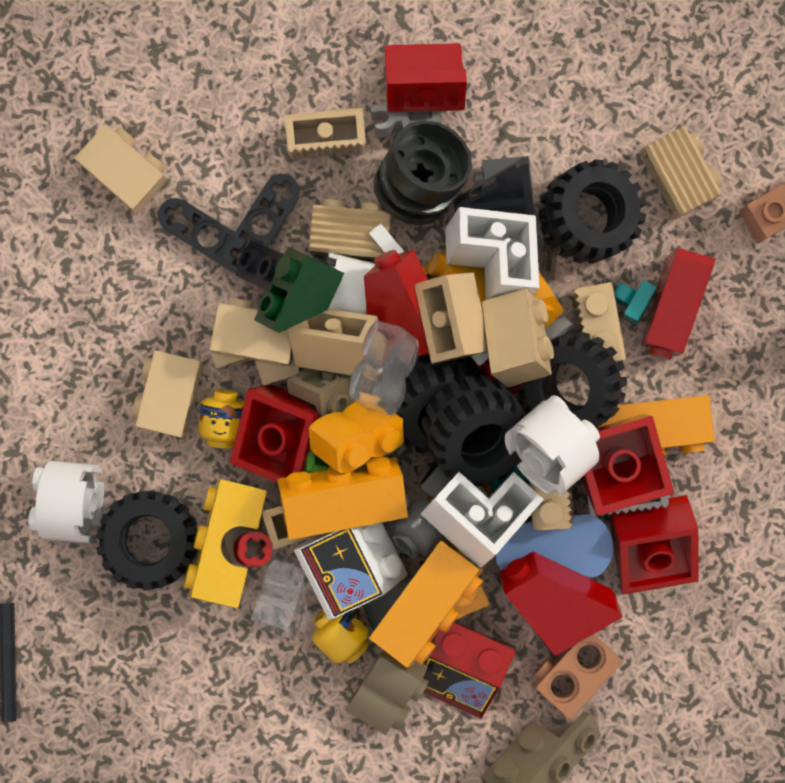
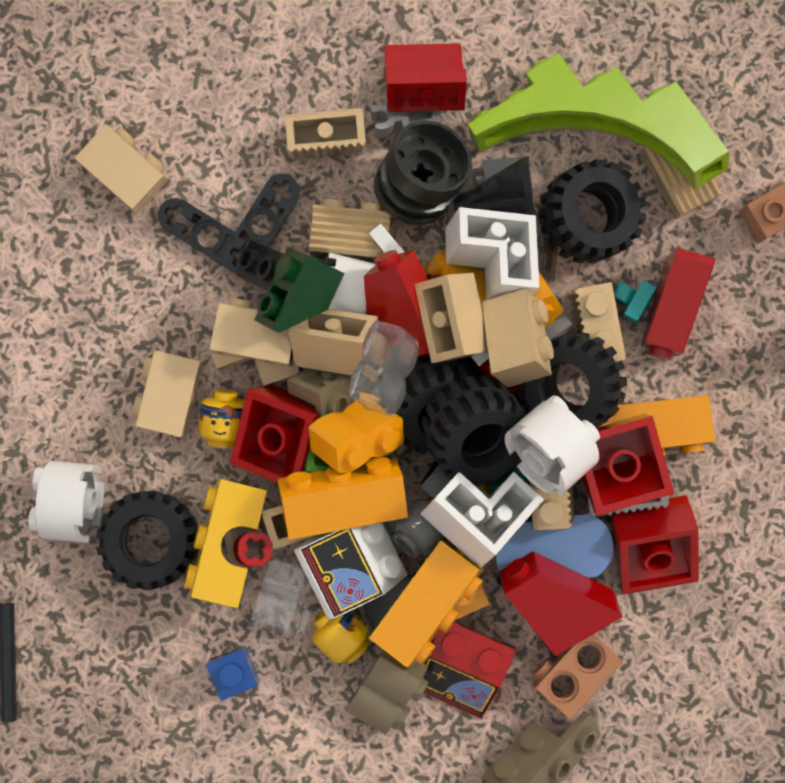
(233, 673): none -> blue brick
(608, 103): none -> lime arch

